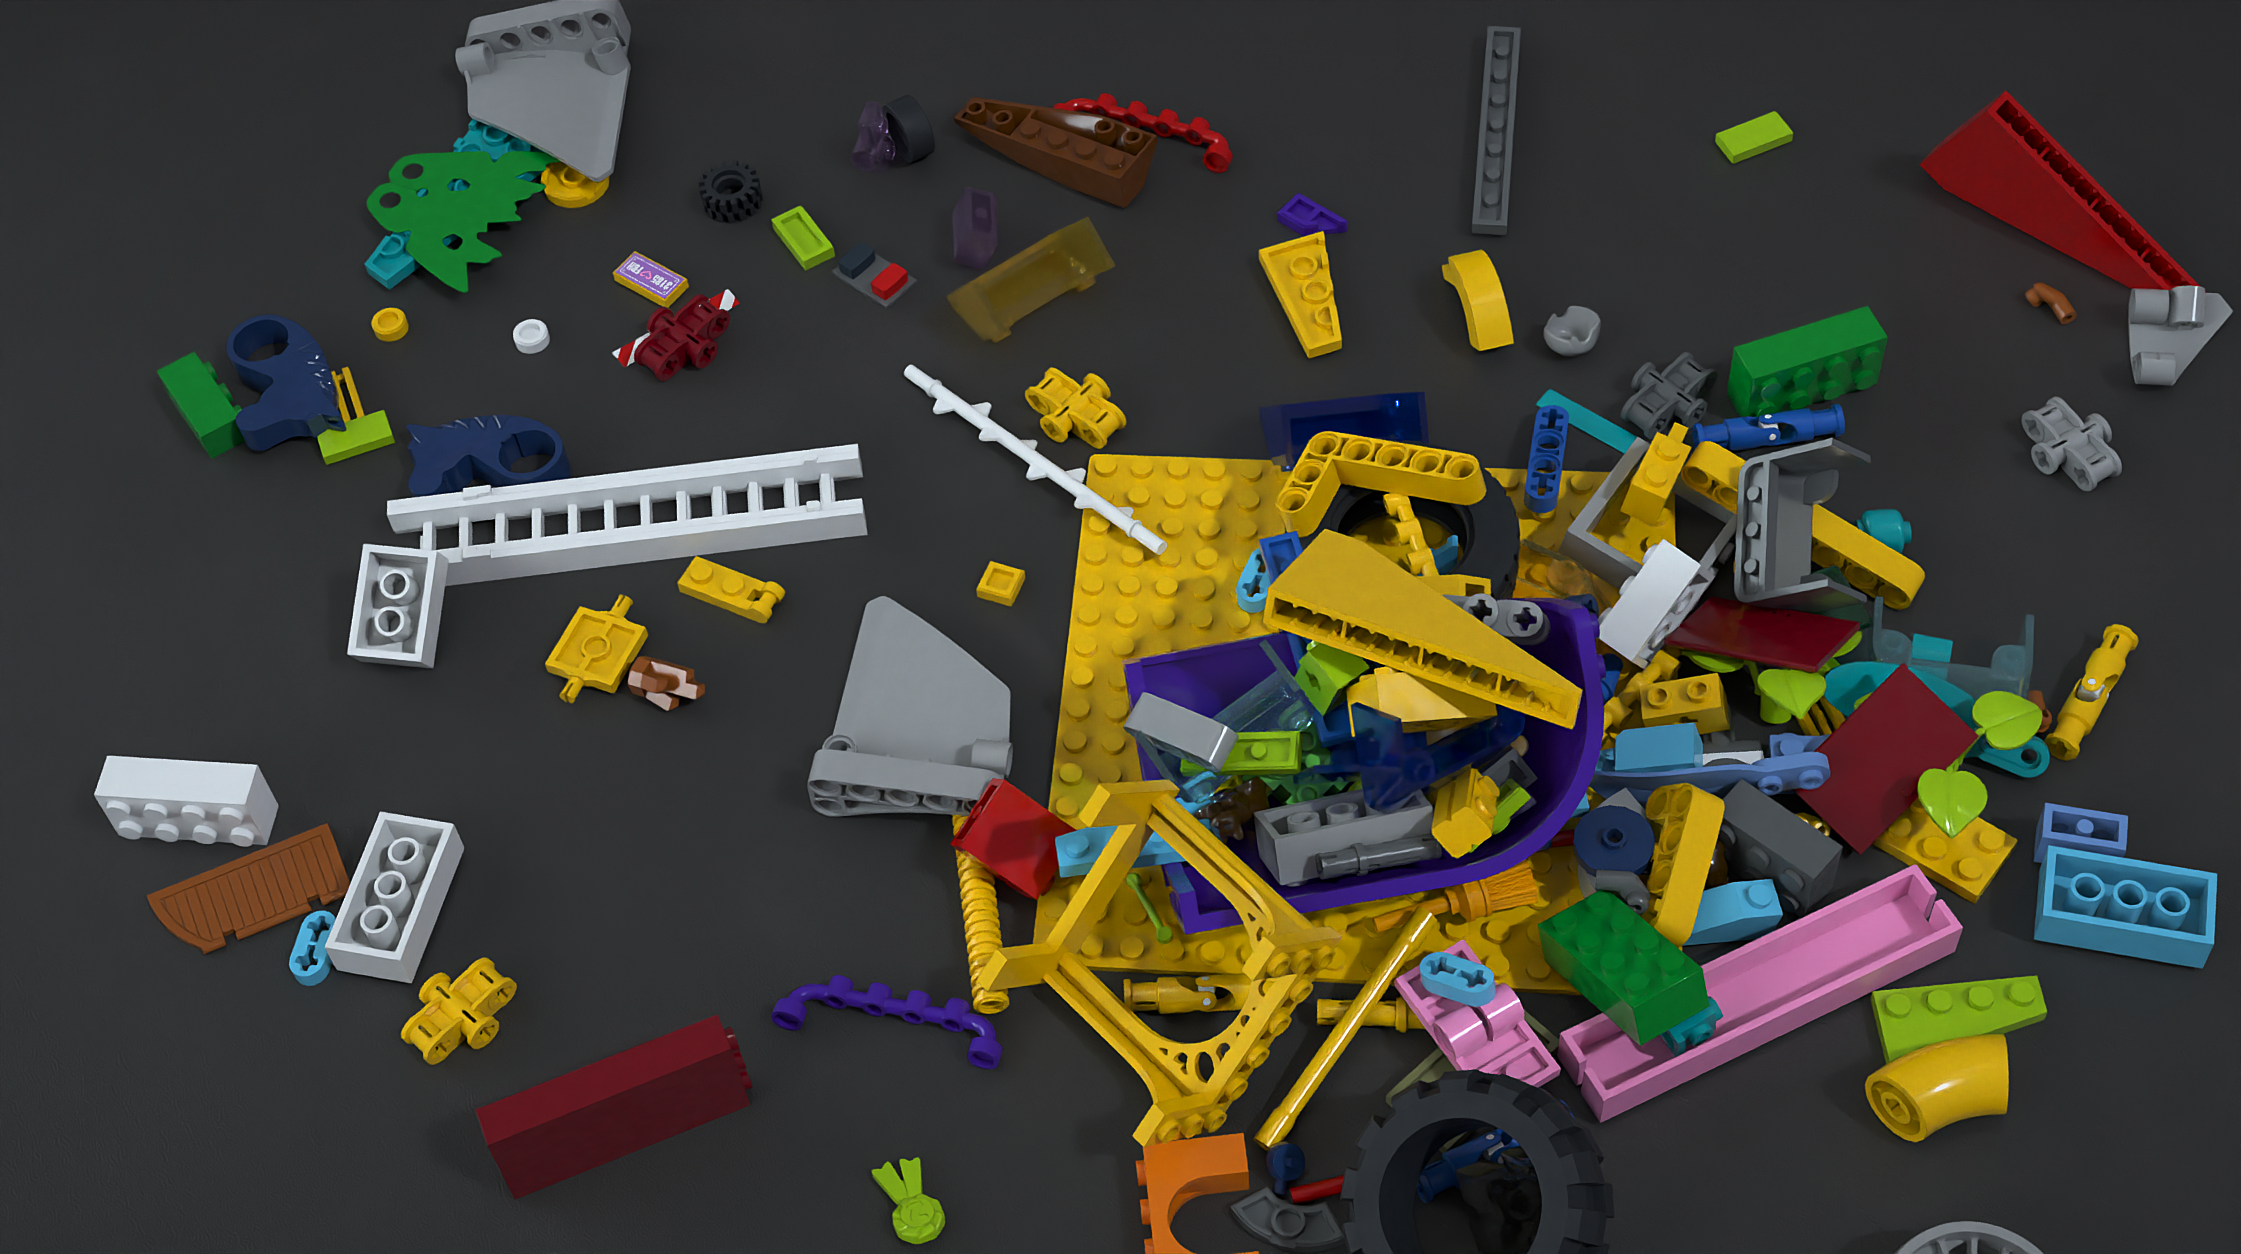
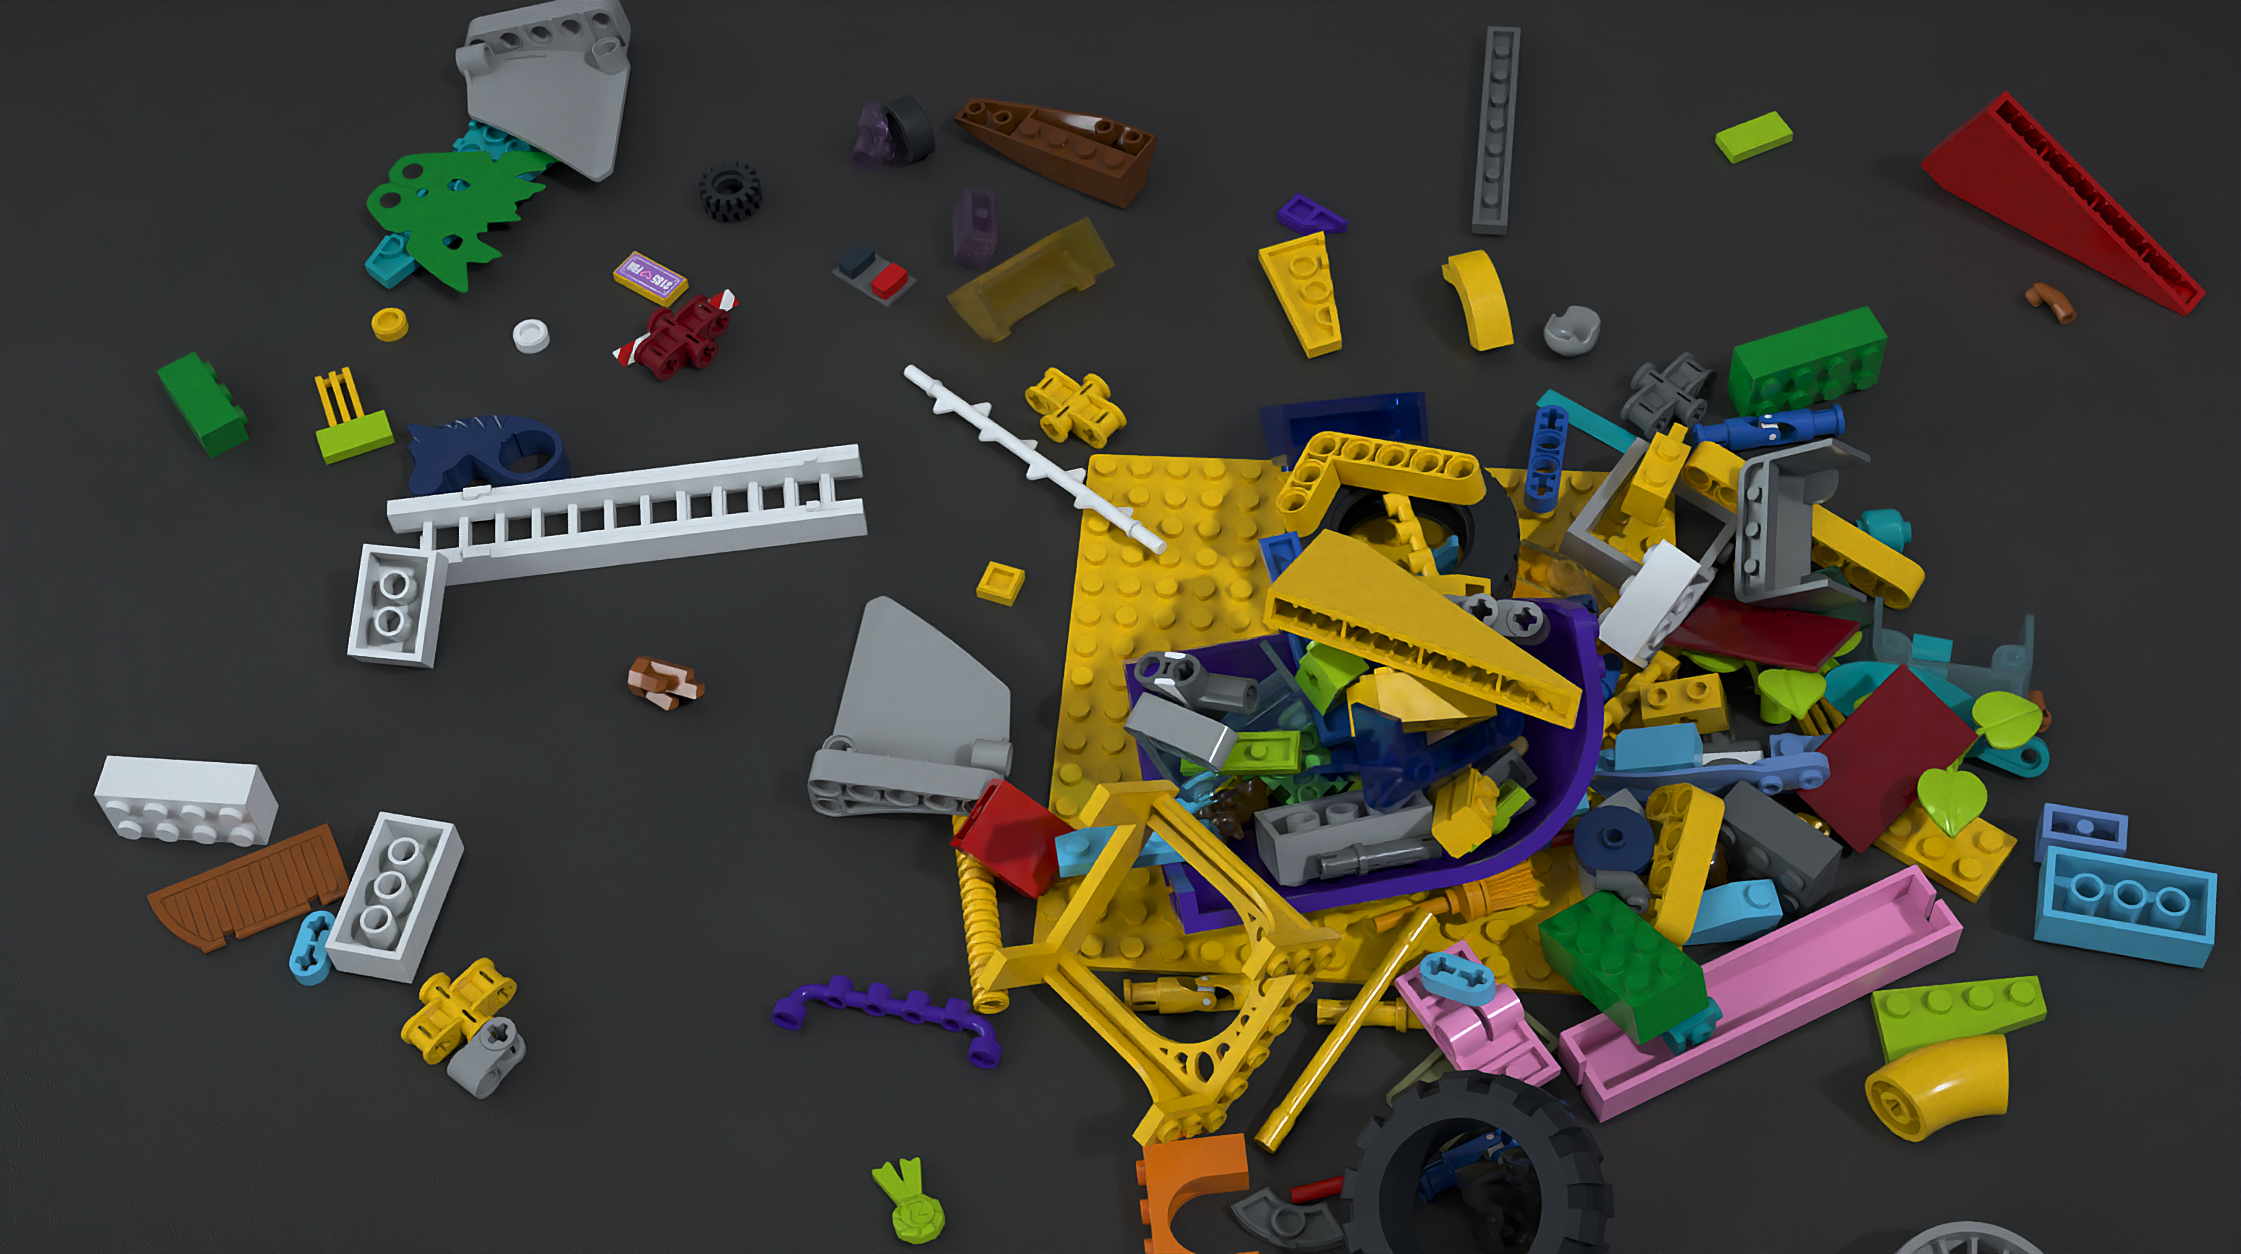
(295, 385): dark blue animal -> none
(487, 1059): none -> light grey piece
(569, 187): yellow tile -> none
(596, 649): yellow plate -> none
(616, 1106): dark red brick -> none
(730, 589): yellow plate -> none
(803, 237): lime tile -> none
(1163, 933): lime hinge -> none
(1194, 688): none -> dark grey connector
(1217, 156): red bar -> none
(1249, 579): medium azure beam -> none
(1285, 1163): dark blue piece -> none
(2071, 444): light grey axle -> none
(2101, 675): yellow piece -> none
(2170, 330): light grey panel -> none

